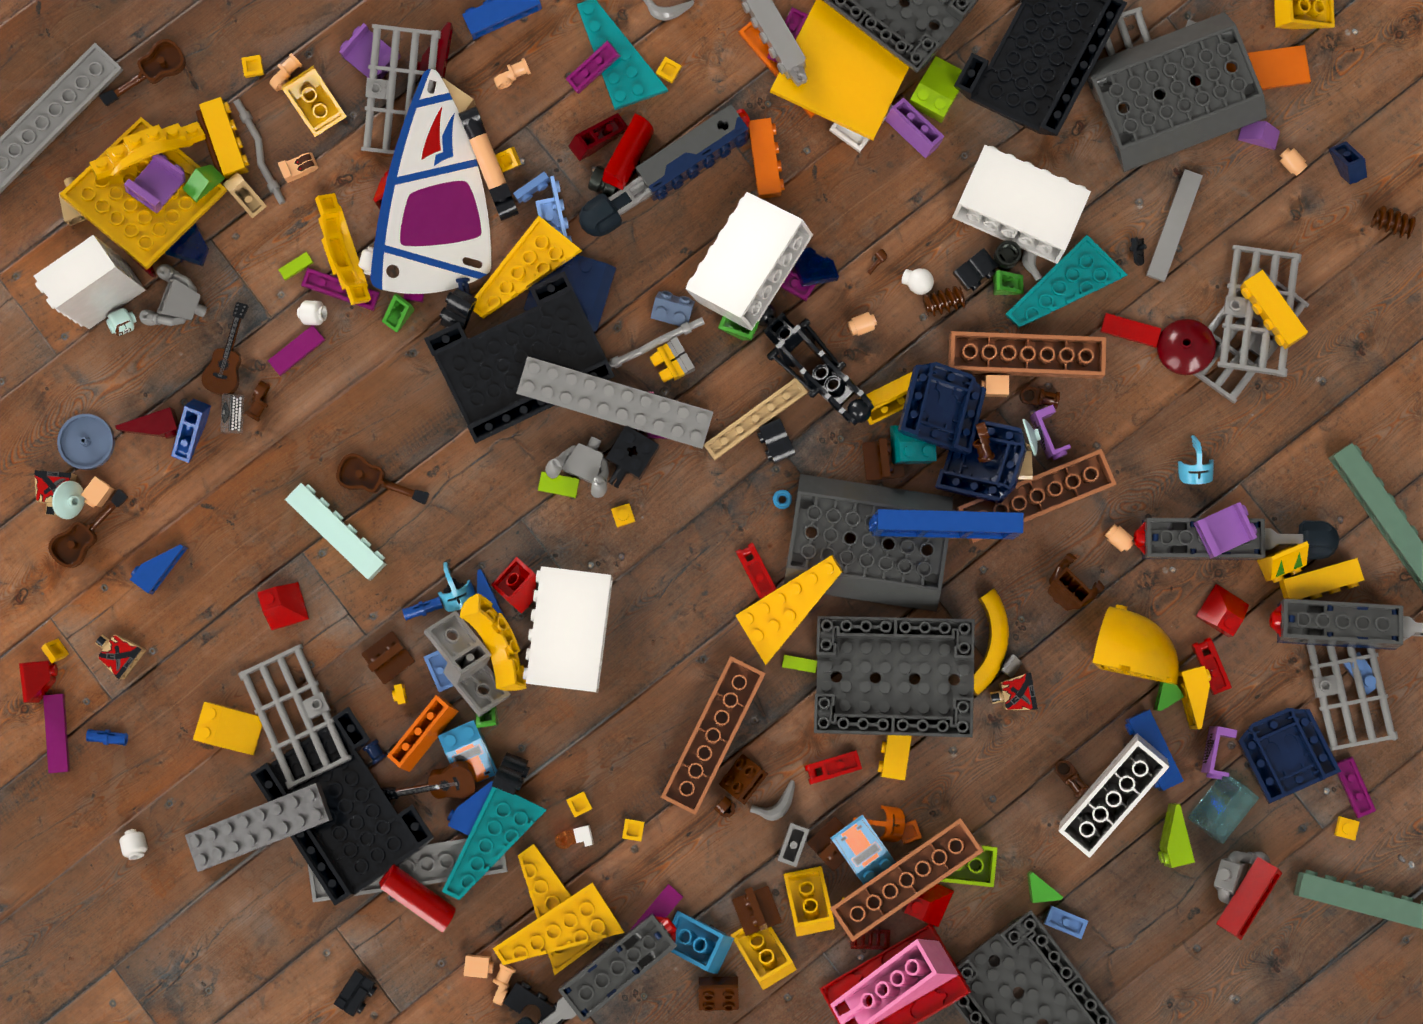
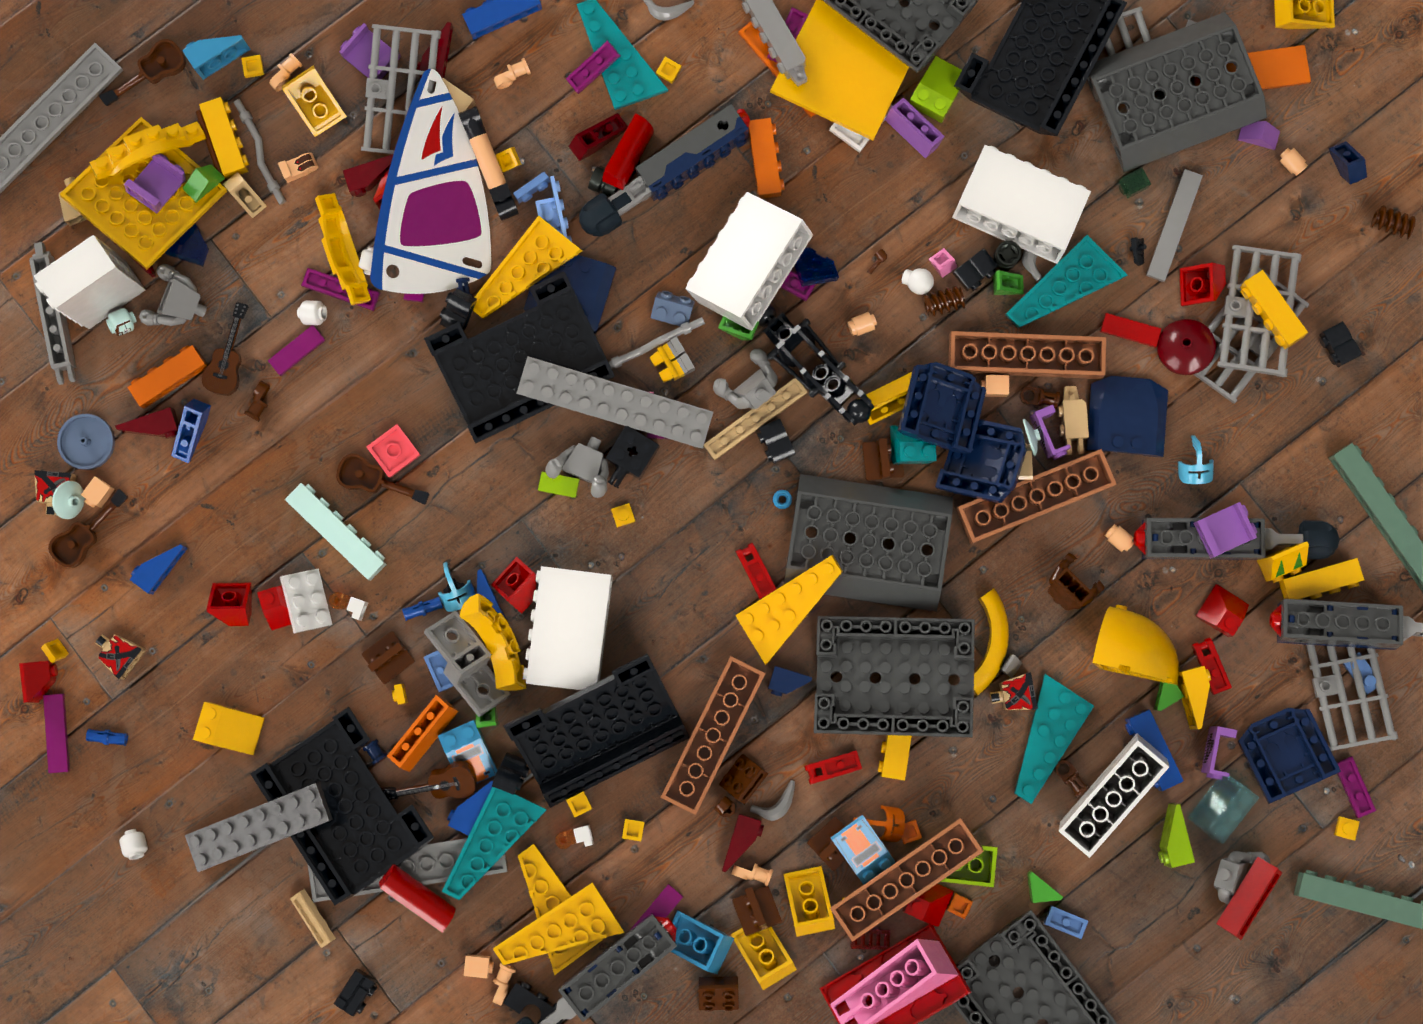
(54, 323): none -> light grey hinge
(168, 376): none -> orange brick
(213, 54): none -> dark azure slope
(231, 603): none -> red slope
(232, 413): slope -> none
(296, 266): lime piece -> none
(306, 601): none -> white plate
(308, 709): light grey door -> none
(312, 918): none -> tan plate
(341, 601): none -> leg
(366, 176): none -> dark red slope
(393, 451): none -> coral plate
(397, 313): bright green slope -> none
(598, 731): none -> black slope
(743, 837): none -> dark red slope
(755, 389): none -> light grey torso
(757, 873): none -> light nougat connector
(786, 681): none -> dark blue slope
(793, 844): light grey brick -> none
(799, 664): lime piece -> none
(943, 262): none -> bright pink slope
(946, 524): blue window -> none
(959, 905): none -> orange tile
(982, 444): reddish brown connector -> none
(1051, 732): none -> teal wing
(1073, 419): none -> tan hinge
(1127, 416): none -> dark blue wedge
(1134, 183): none -> clear green brick
(1201, 283): none -> red slope
(1339, 344): none -> black brick

